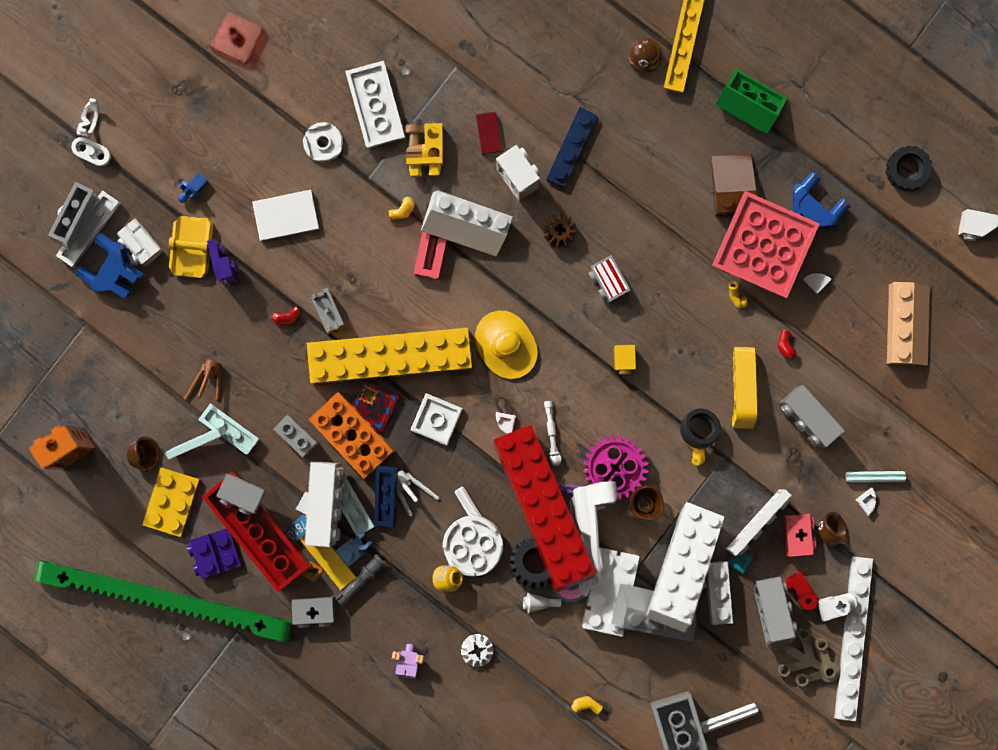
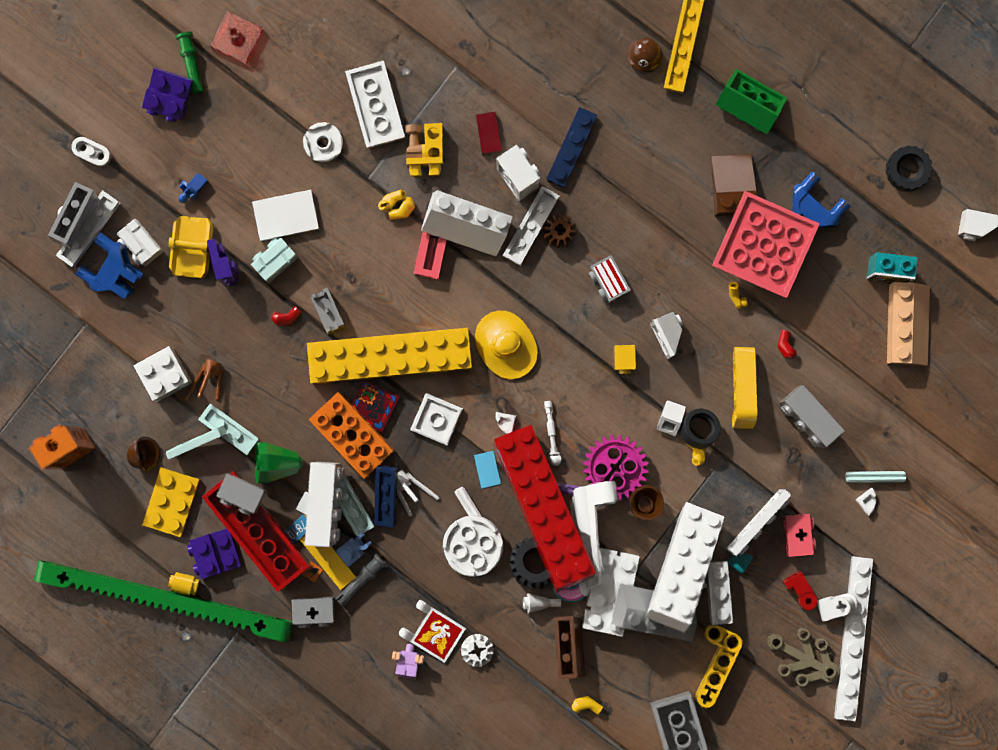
(93, 105): white helmet -> none
(162, 374): none -> white brick
(167, 95): none -> dark purple plate
(183, 584): none -> yellow brick
(188, 54): none -> green pin
(273, 260): none -> light aqua brick
(275, 462): none -> green cone
(296, 436): light grey brick -> none
(391, 199): none -> yellow arm
(435, 634): none -> flag
(447, 578): yellow head -> none
(487, 469): none -> medium azure sticker
(531, 225): none -> white plate
(569, 647): none -> reddish brown brick
(668, 332): none -> white slope
(671, 418): none -> white brick
(714, 667): none -> yellow beam
(729, 718): white axle -> none
(774, 612): light grey brick -> none
(816, 281): white tile -> none
(833, 530): reddish brown helmet -> none
(892, 267): none -> teal piece

